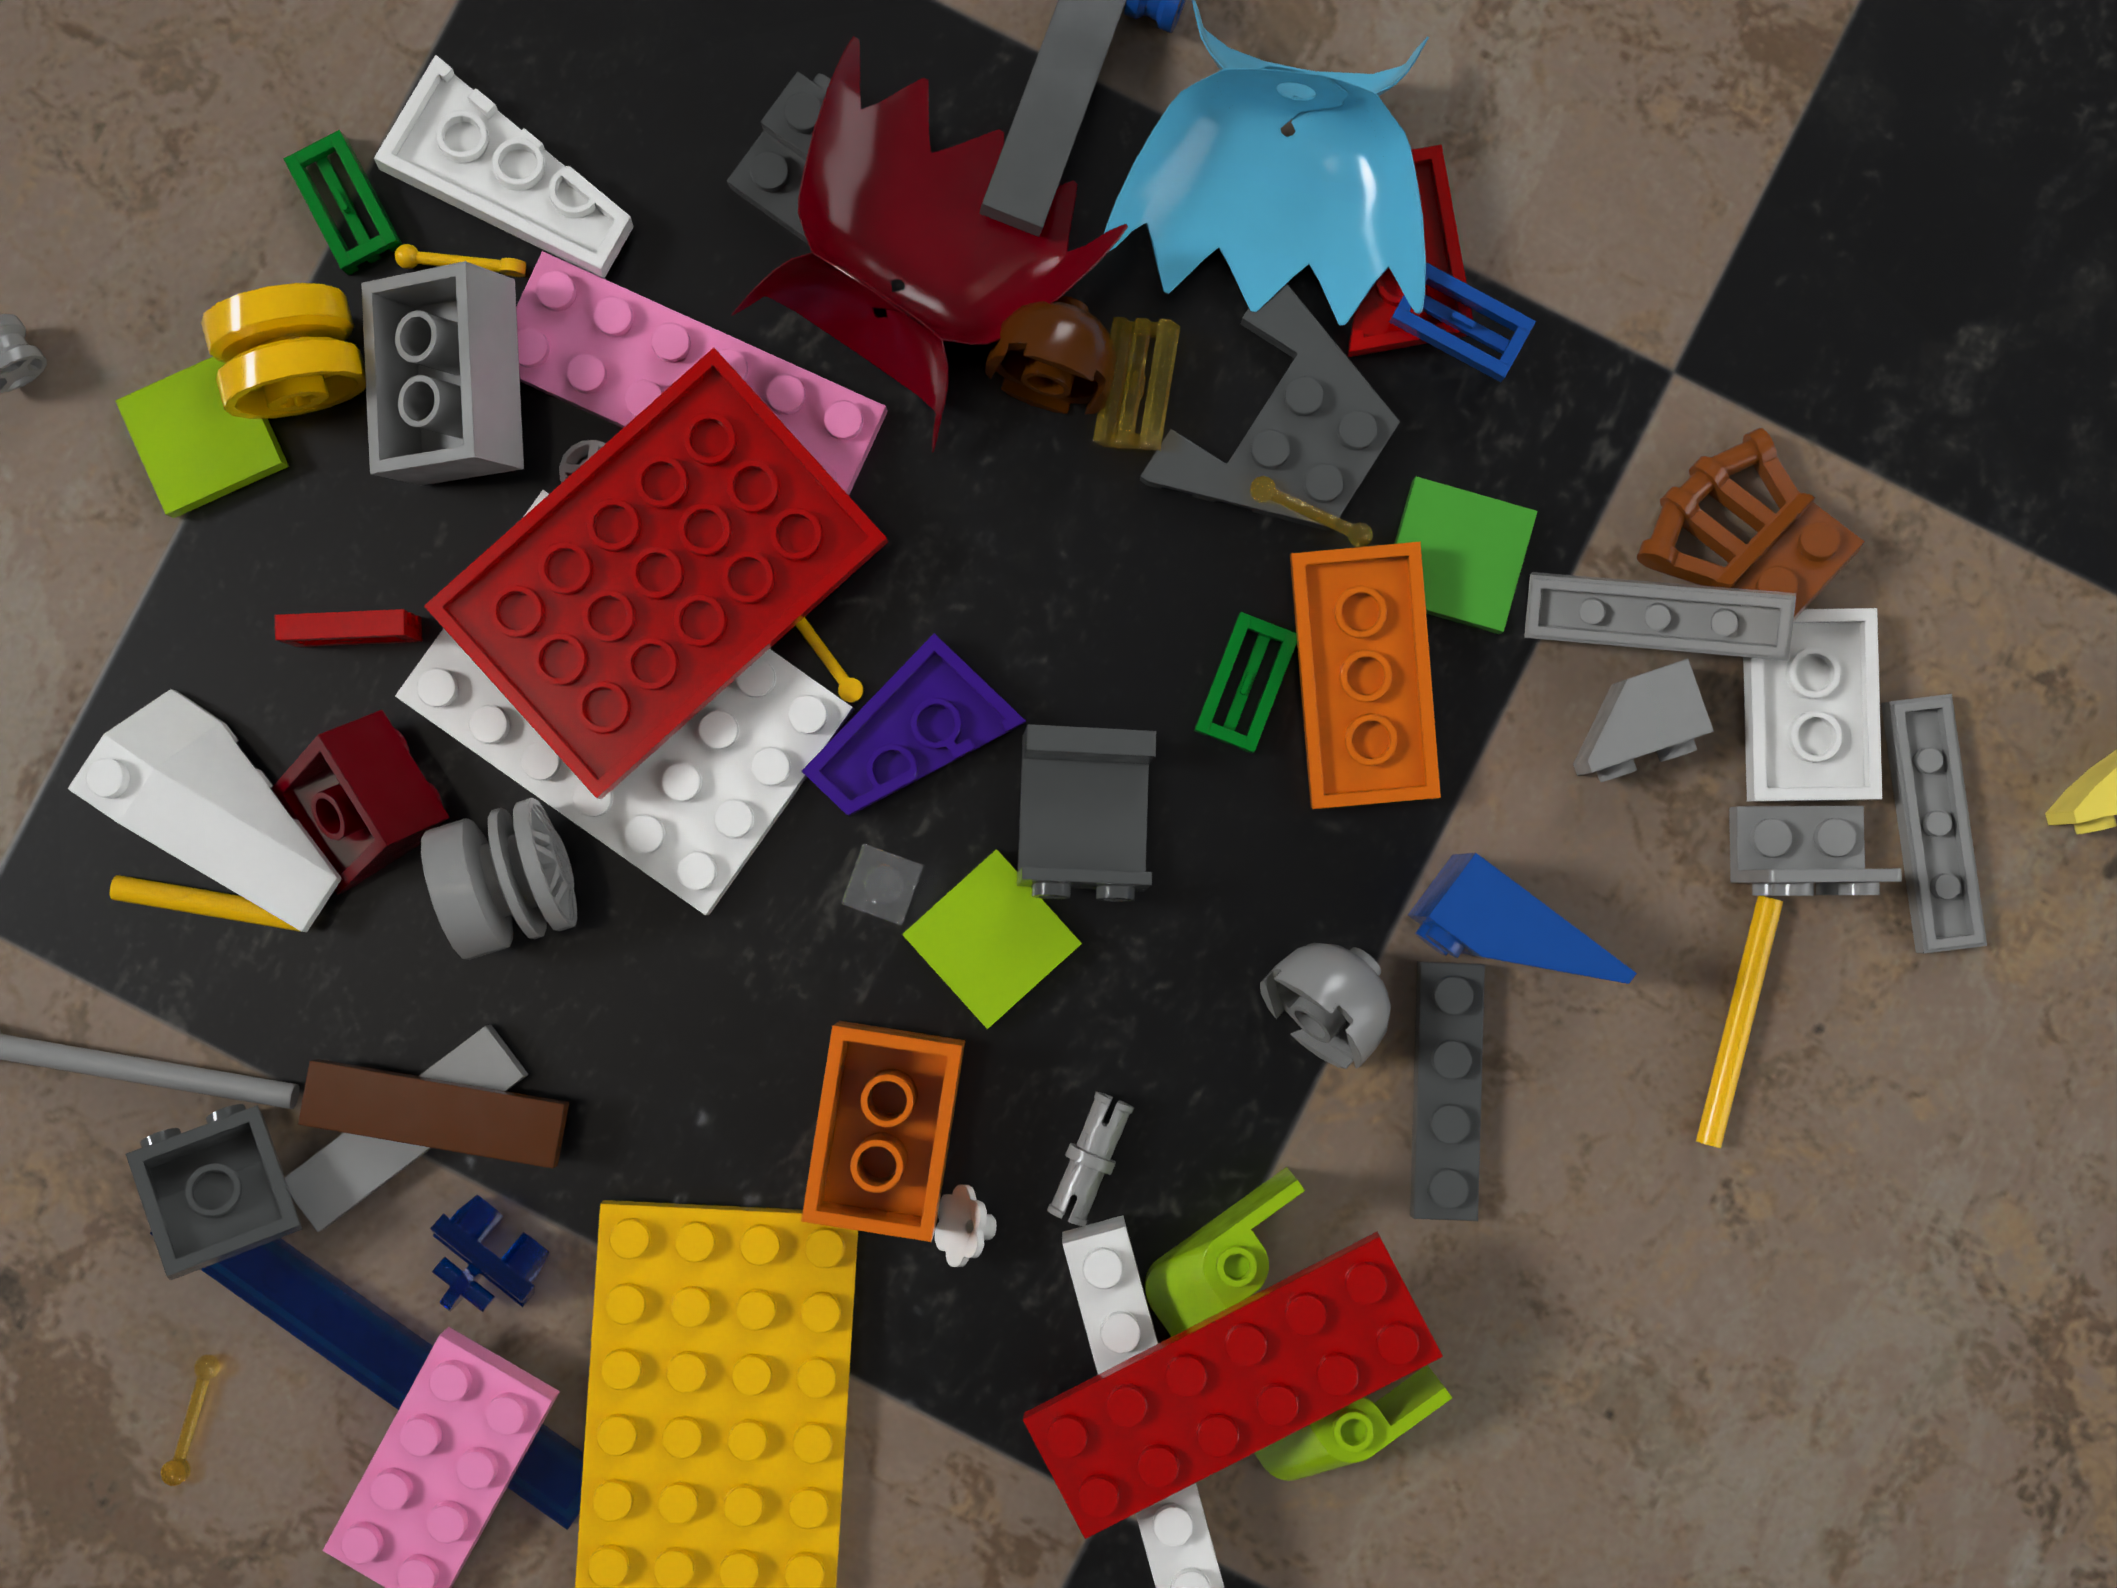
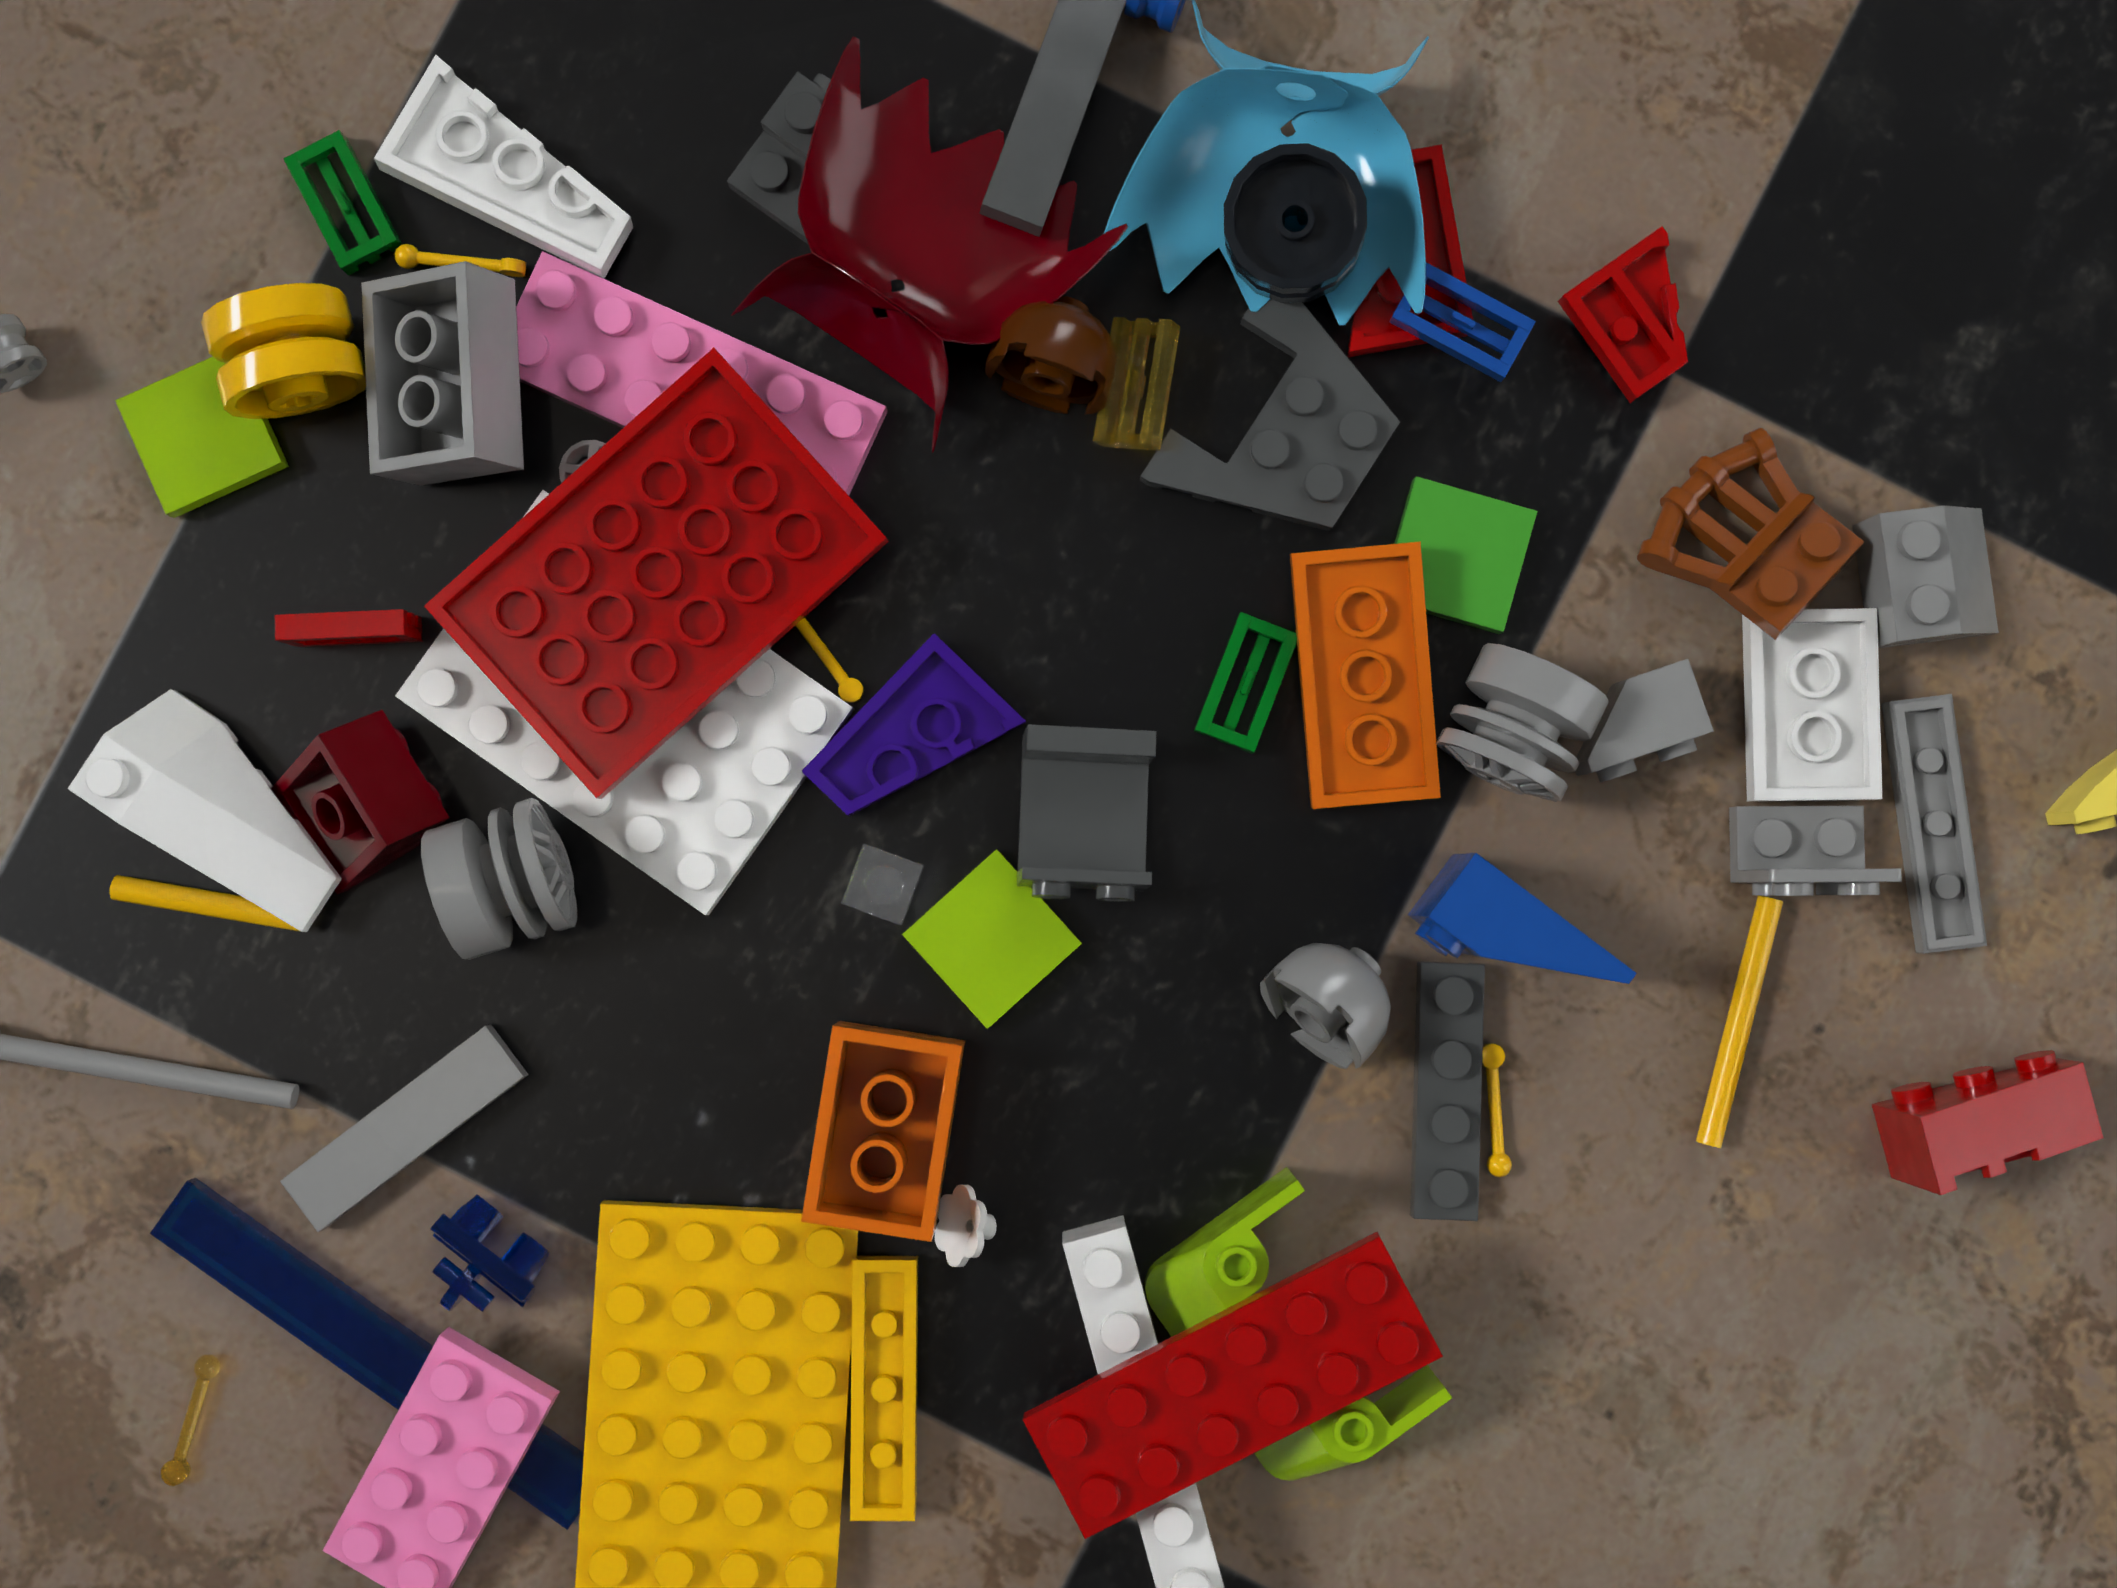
(213, 1190): dark grey plate -> none
(433, 1113): reddish brown tile -> none
(884, 1388): none -> yellow plate
(1090, 1159): light grey pin -> none
(1264, 489): clear yellow hinge -> none
(1322, 195): none -> black wheel
(1492, 1058): none -> yellow hinge
(1524, 716): none -> light grey wheel
(1631, 316): none -> red wing
(1660, 615): light grey tile -> none
(1926, 575): none -> light grey slope
(1986, 1120): none -> red wedge

